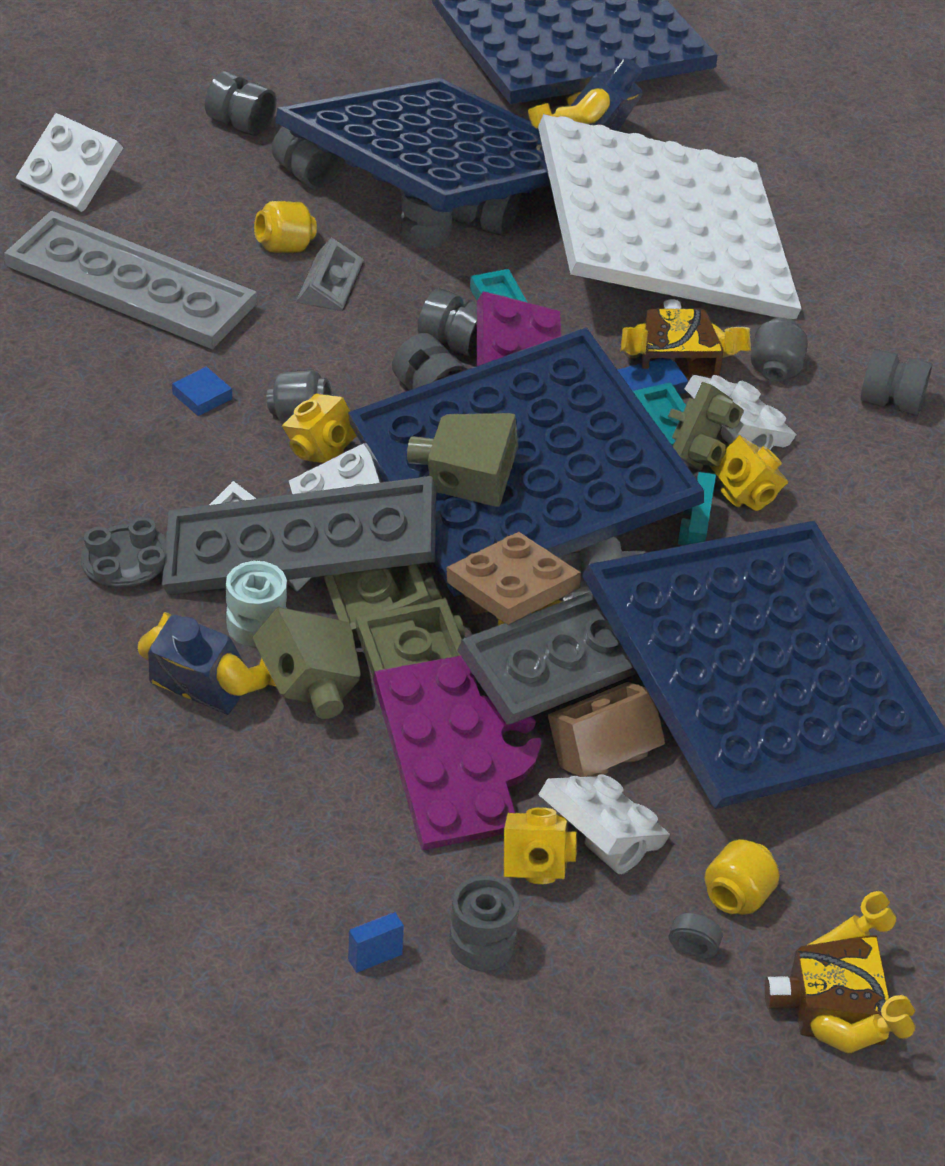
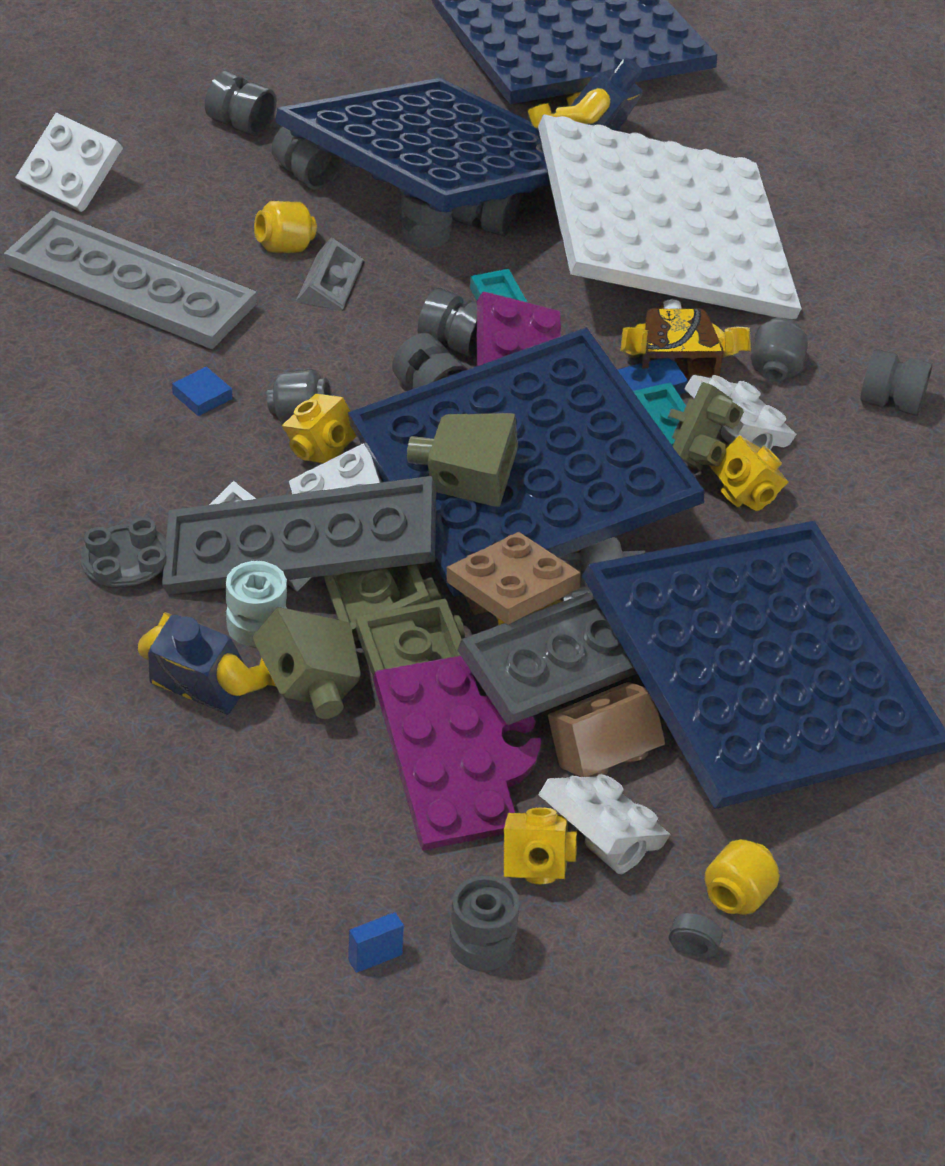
(695, 529): teal plate -> none
(843, 986): torso -> none

